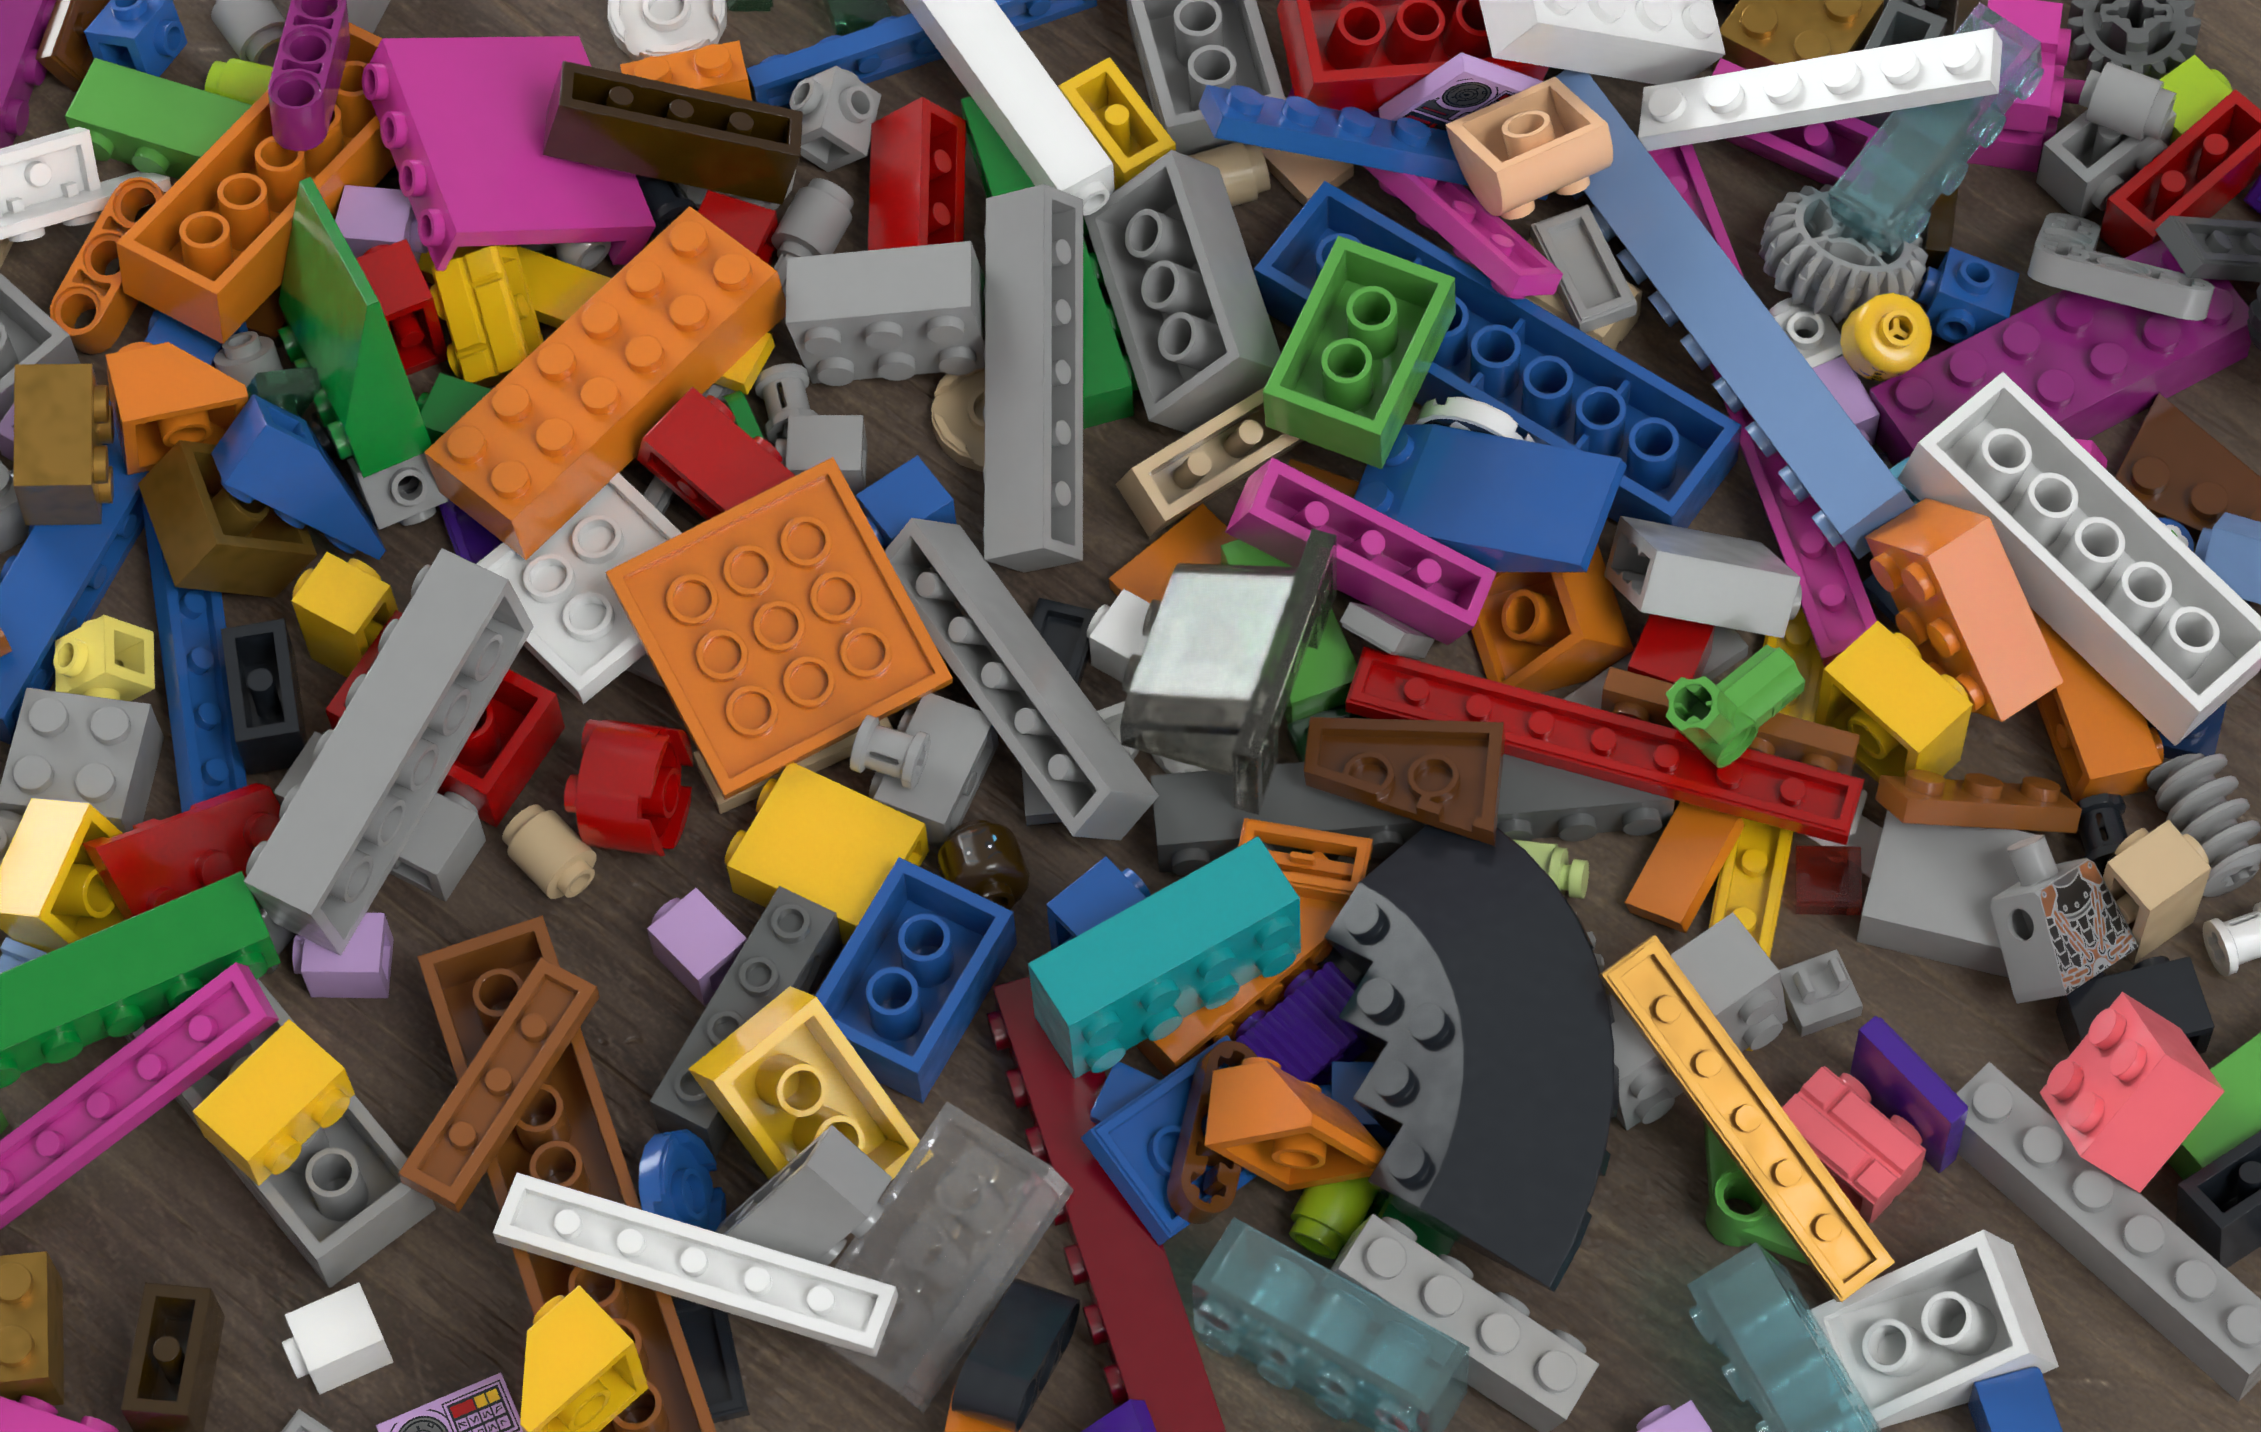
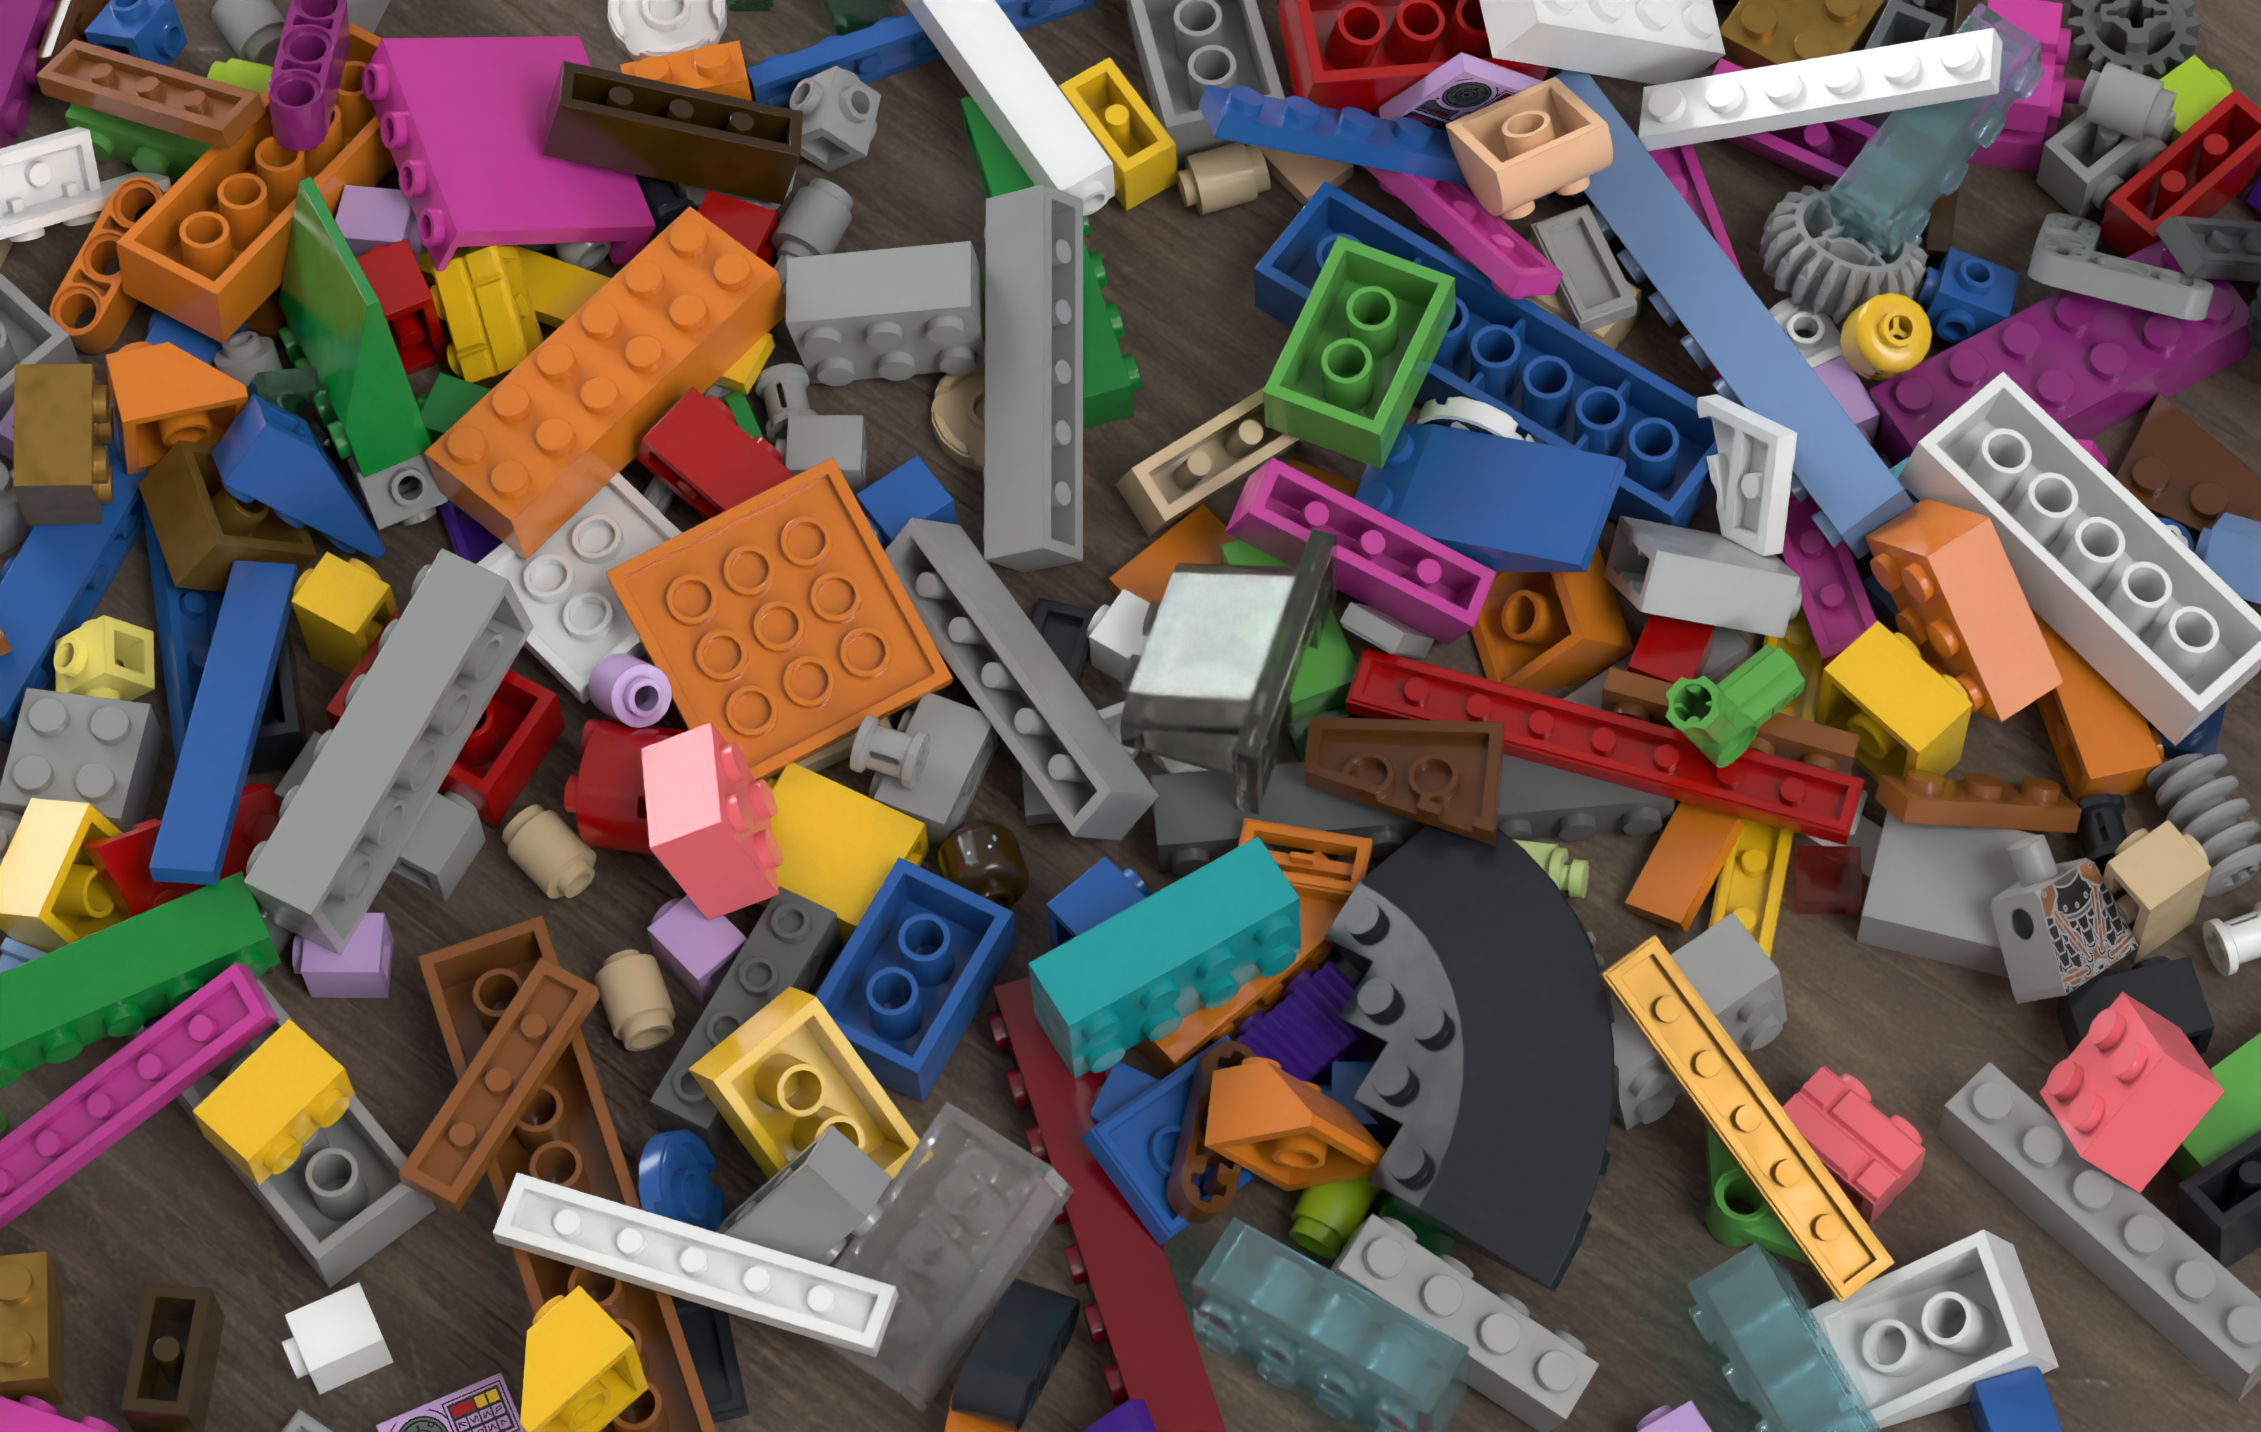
(151, 94): none -> dark orange plate
(224, 724): none -> blue tile
(630, 690): none -> lavender brick
(636, 1000): none -> tan brick
(711, 821): none -> coral brick
(917, 177): red brick -> none
(1183, 292): light grey brick -> none
(1750, 474): none -> white wing
(1819, 993): light grey tile -> none
(1909, 1088): dark purple tile -> none

